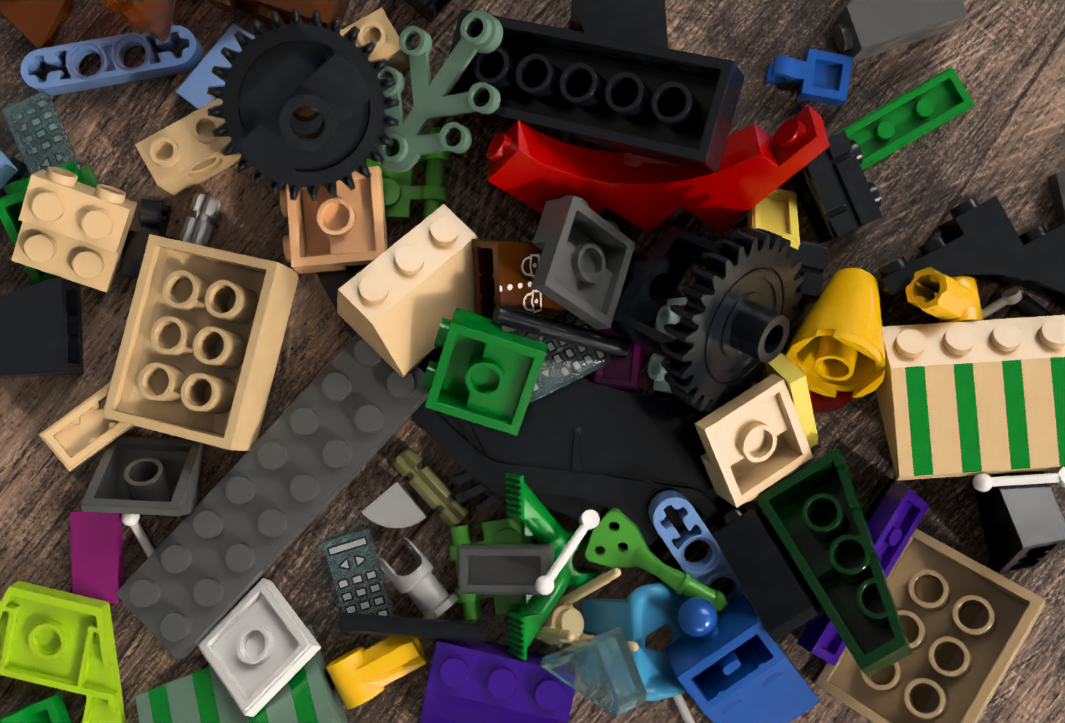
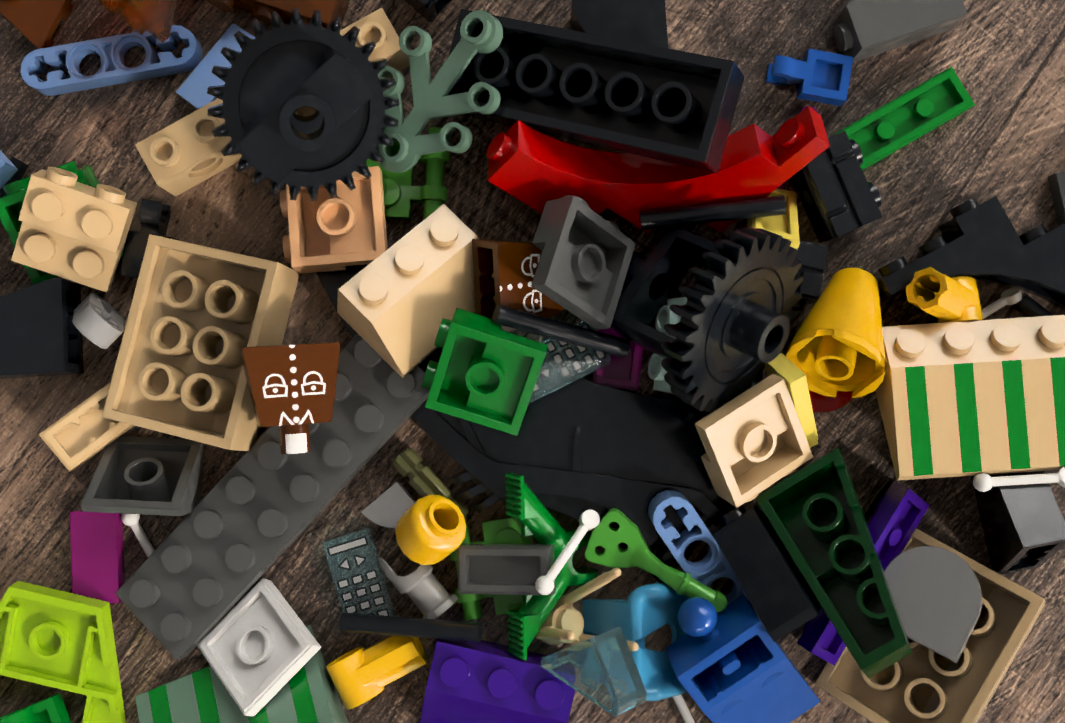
(39, 133): clear light blue tile -> none
(98, 321): none -> light grey beam
(198, 227): light grey axle -> none
(292, 388): none -> reddish brown torso
(430, 529): none -> yellow head
(713, 212): none -> black bar
(935, 598): none -> light grey tile

